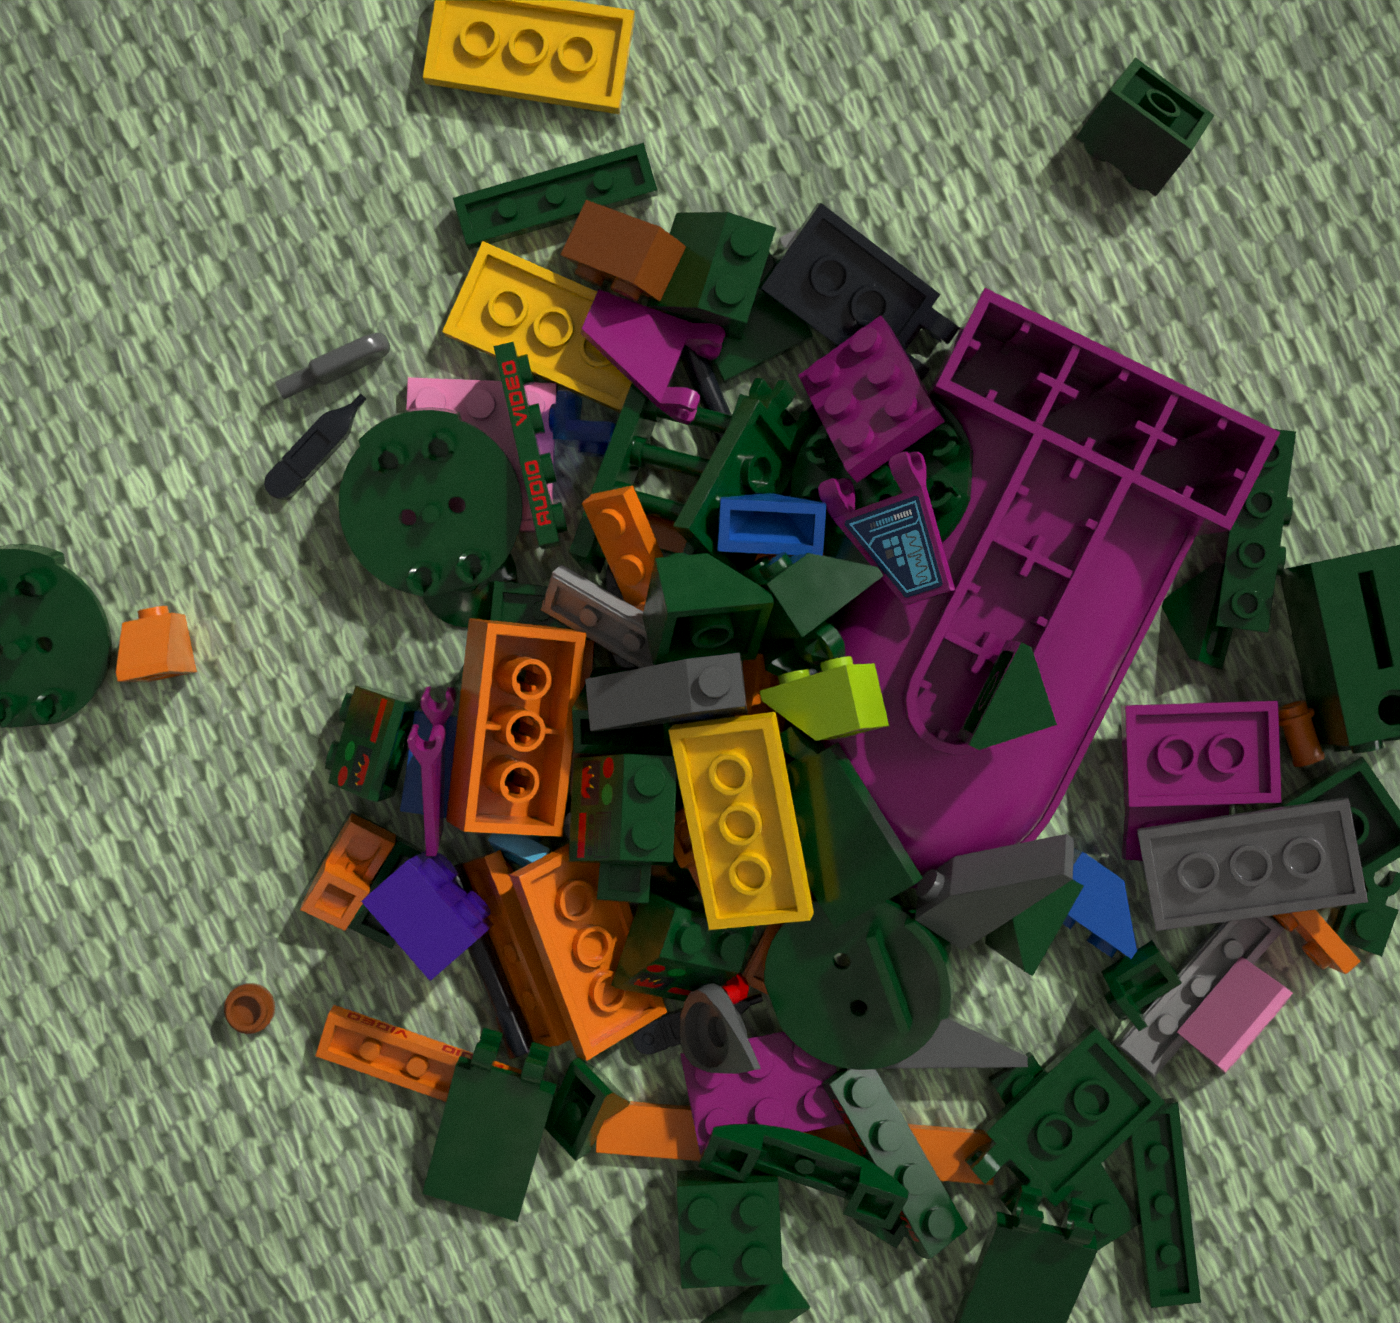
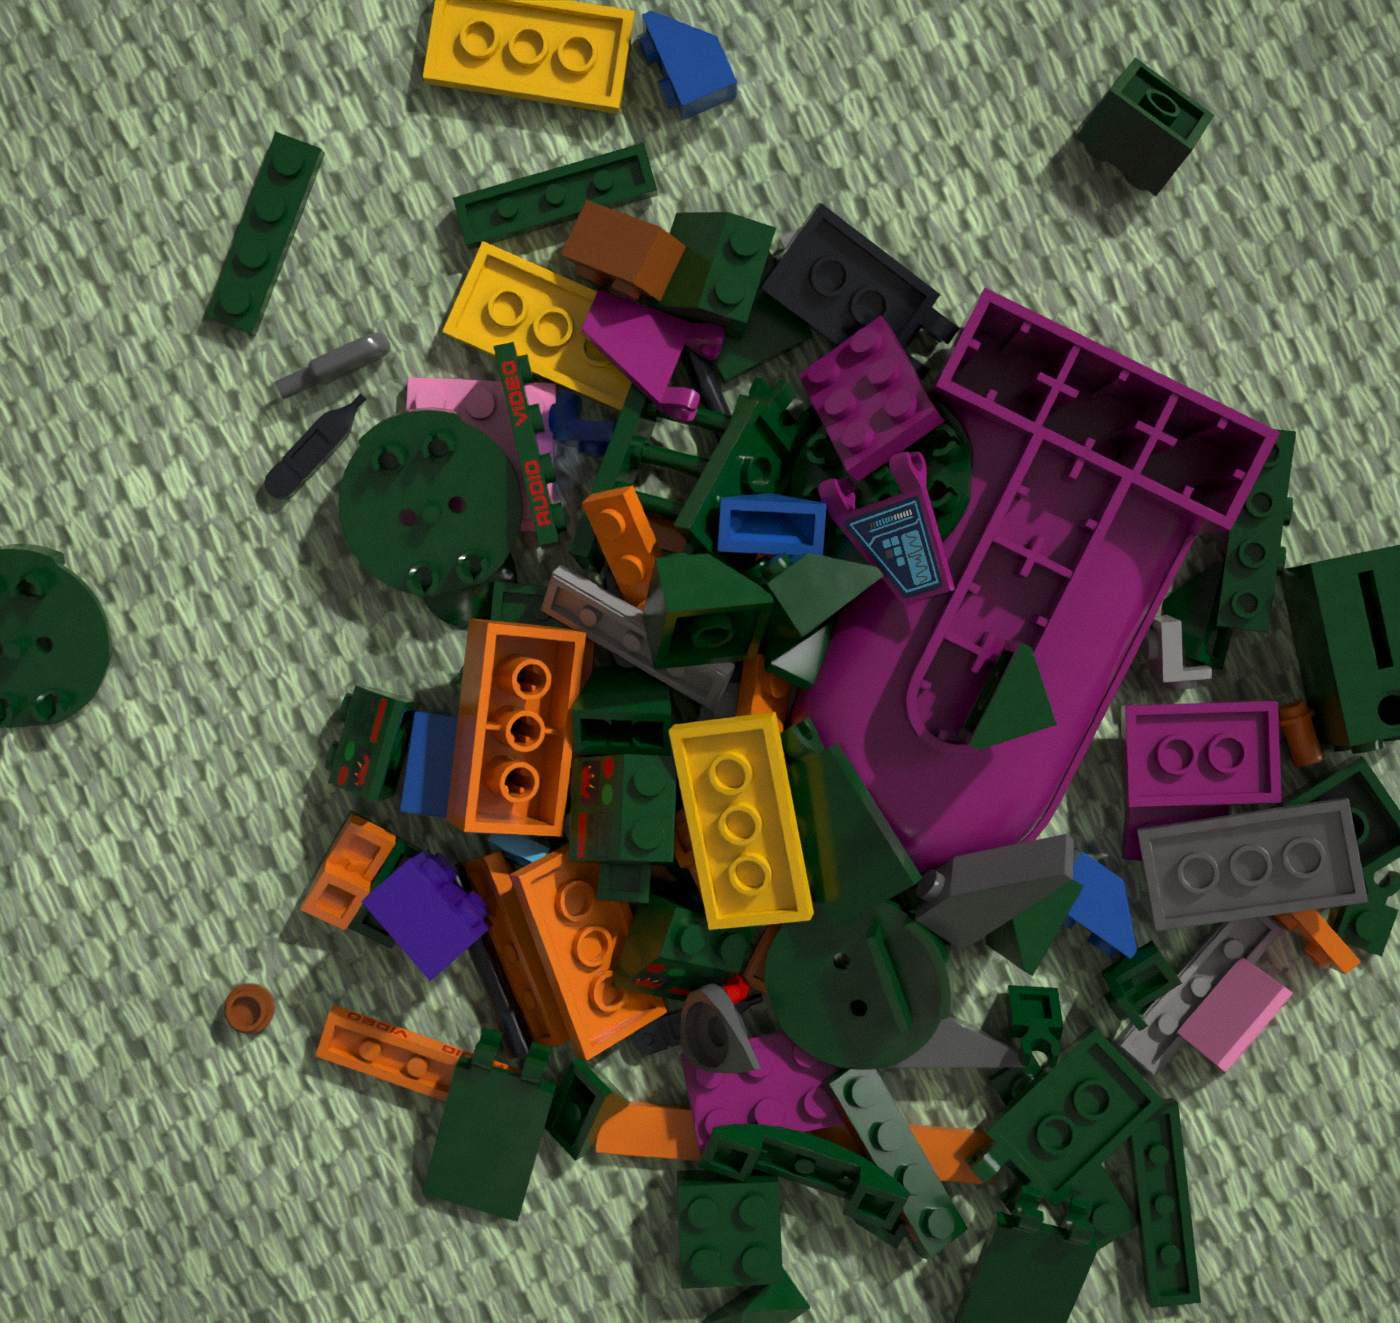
(154, 647): orange slope -> none
(265, 233): none -> dark green plate
(432, 761): magenta flag -> none
(668, 693): dark grey slope -> none
(691, 65): none -> blue slope
(820, 645): dark green tile -> none
(832, 703): lime slope -> none
(1037, 1019): none -> dark green plate
(1164, 651): none -> light grey bracket

